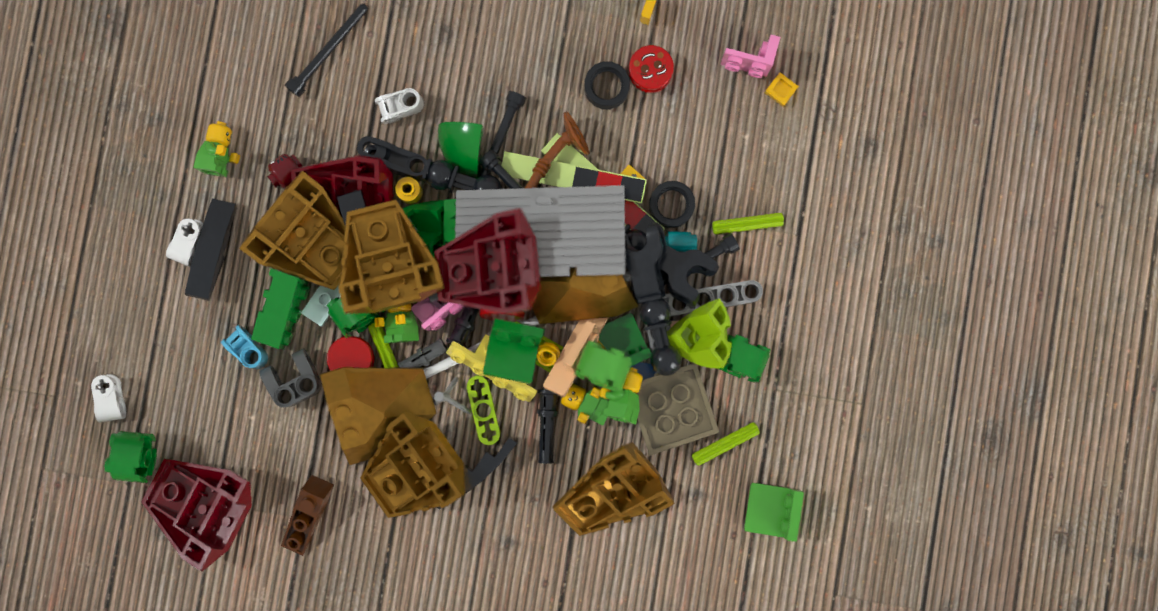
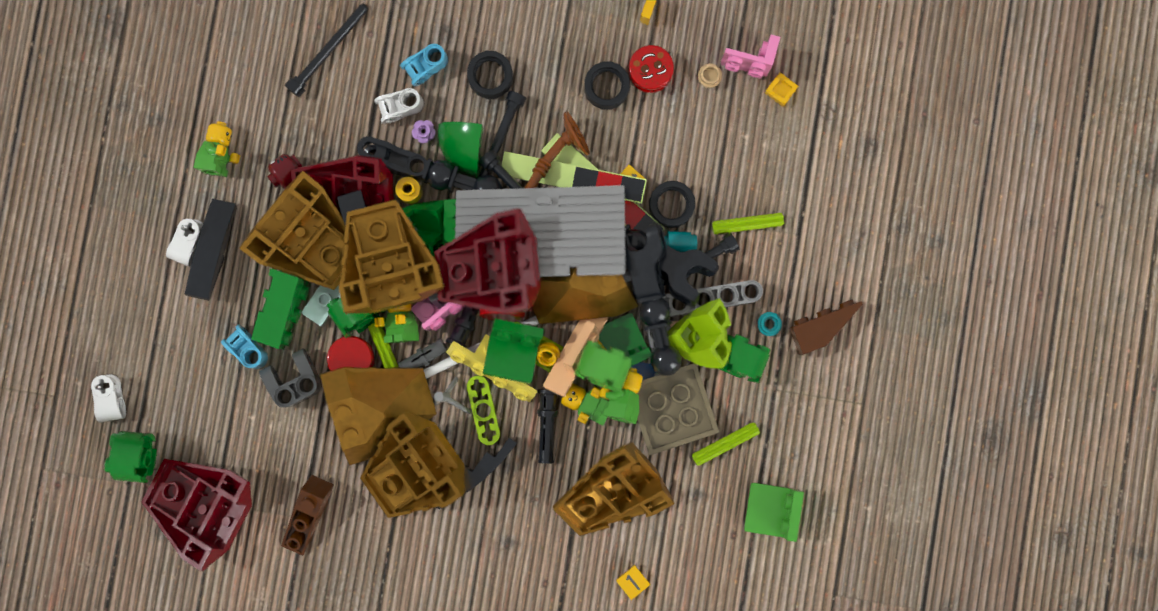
(423, 65): none -> medium azure piece
(423, 137): none -> lavender plate
(484, 57): none -> black tyre
(633, 582): none -> yellow tile
(709, 75): none -> tan plate
(776, 321): none -> teal plate
(818, 332): none -> reddish brown slope

